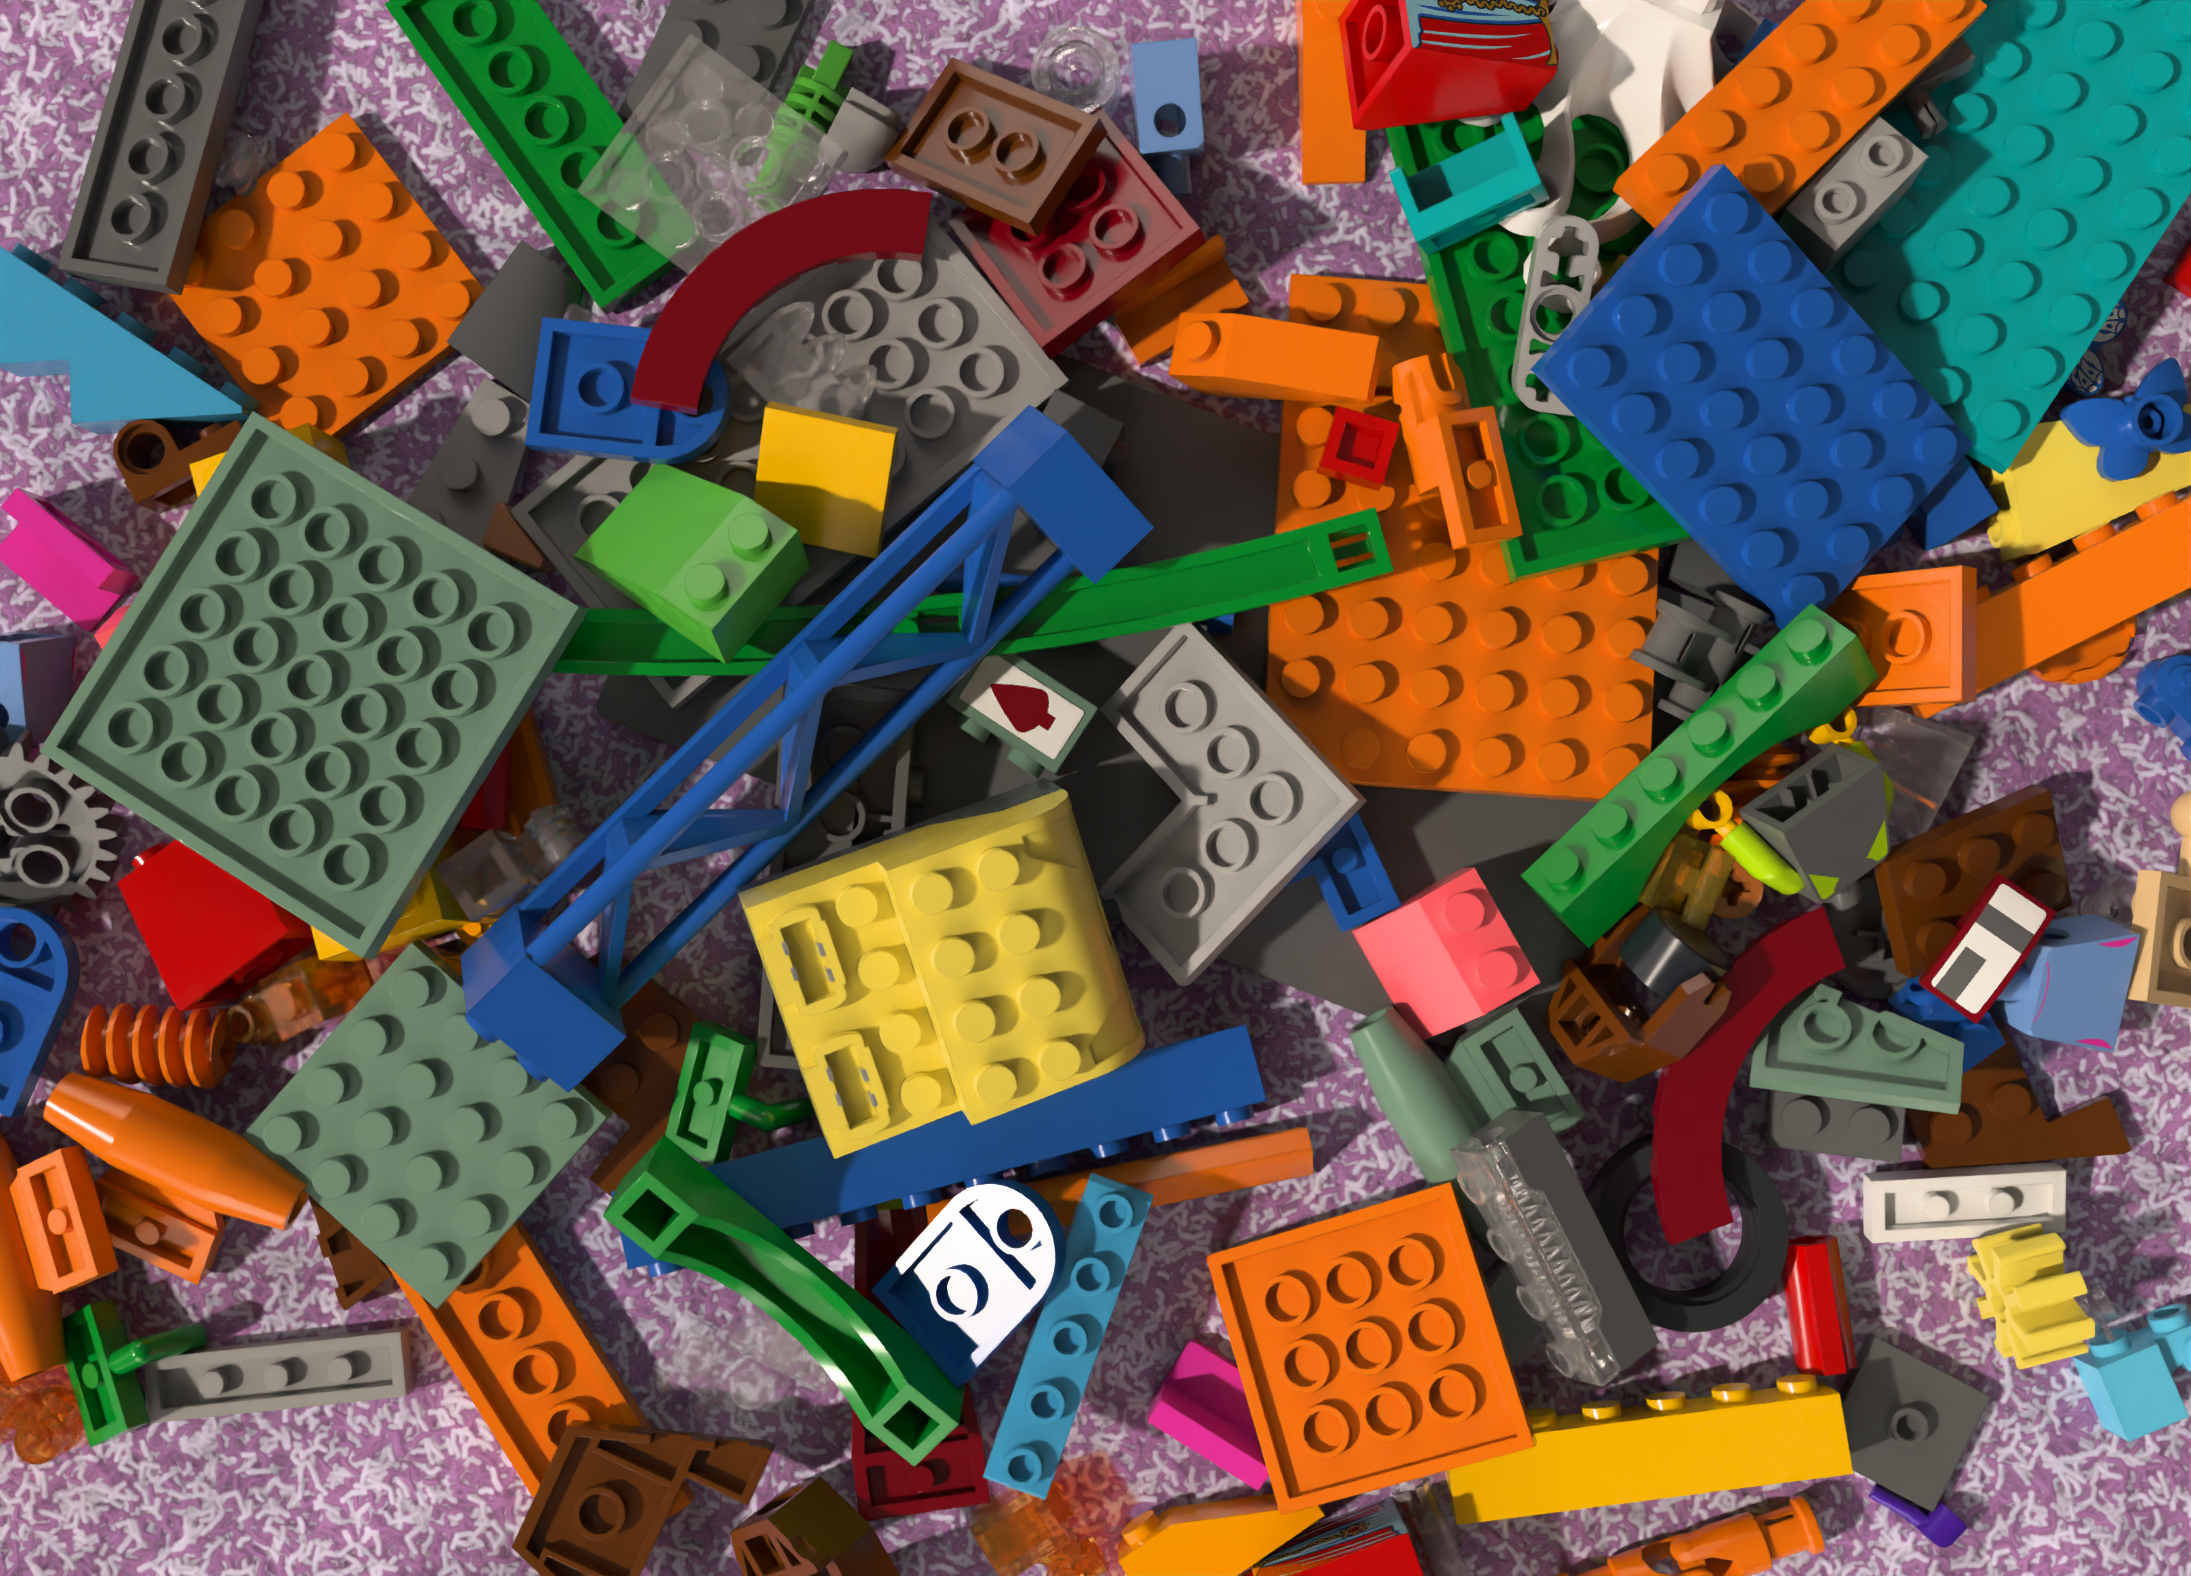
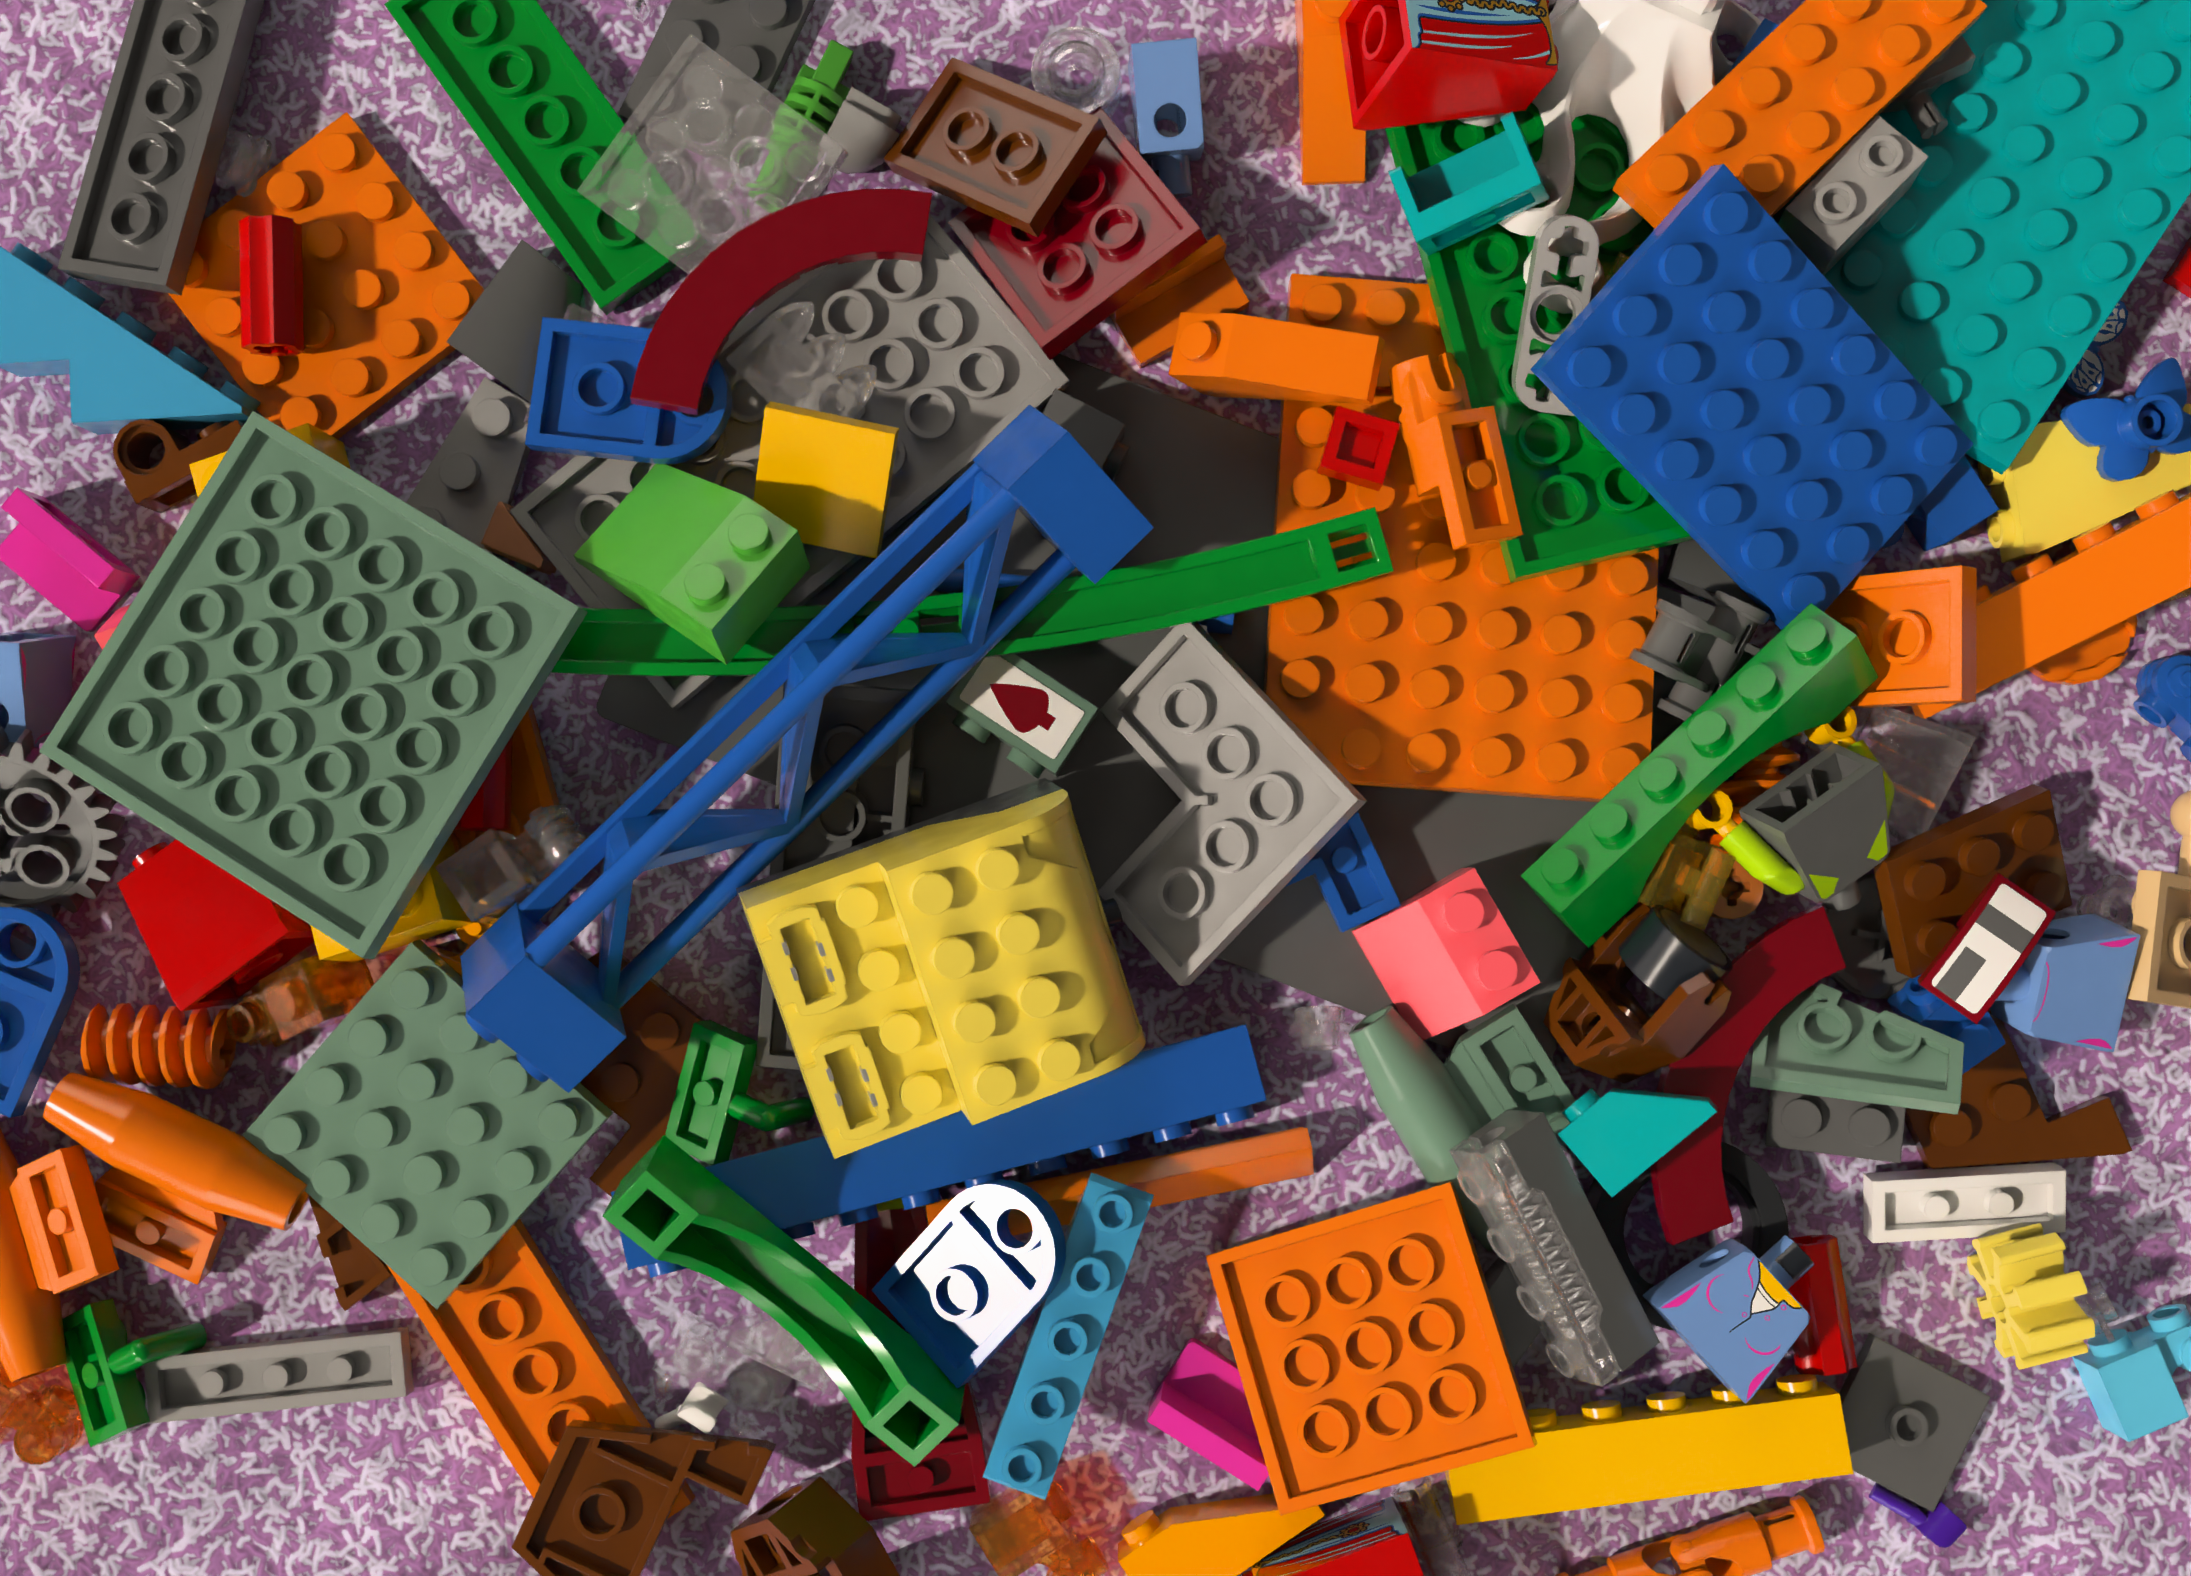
(271, 285): none -> red axle
(698, 1409): none -> white hand
(1319, 1027): none -> clear plate
(1629, 1130): none -> teal slope
(1736, 1310): none -> medium blue torso

